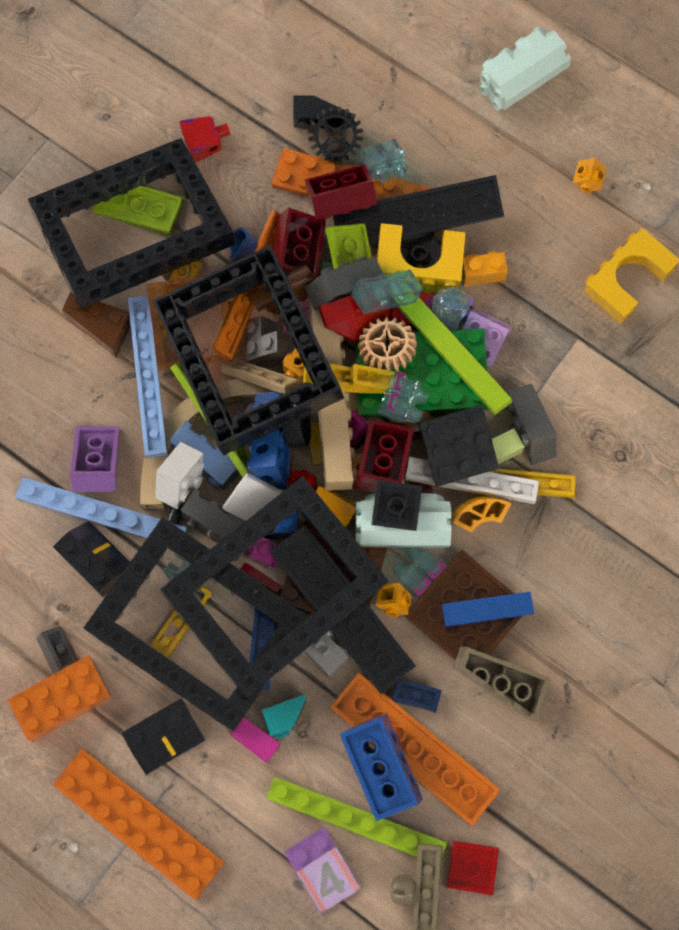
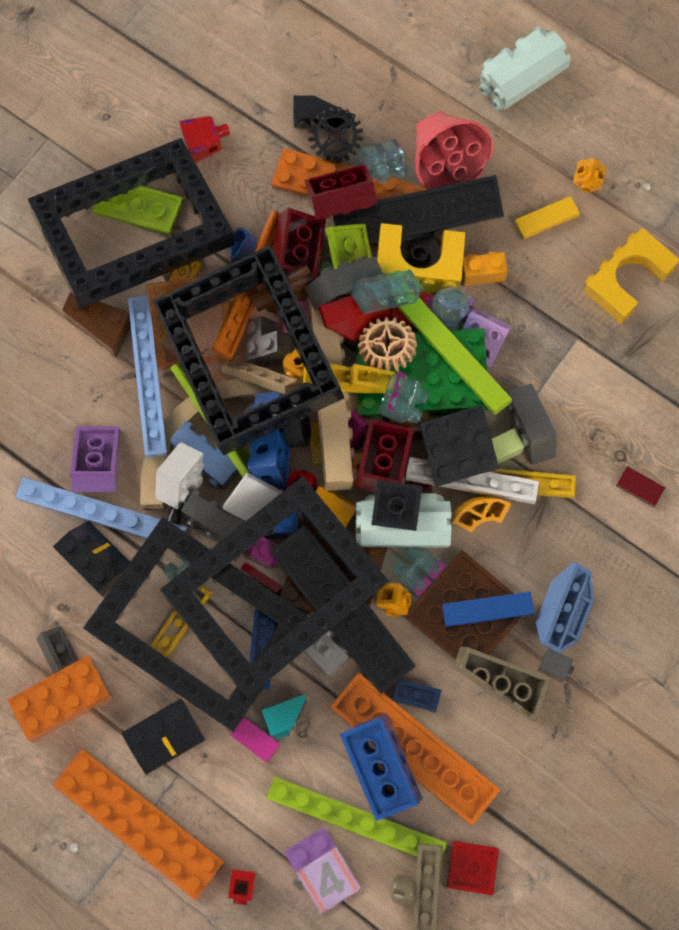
(237, 878): none -> red brick
(450, 150): none -> coral cone
(547, 217): none -> yellow tile
(556, 666): none -> dark grey brick
(565, 608): none -> medium blue wedge
(640, 486): none -> dark red tile

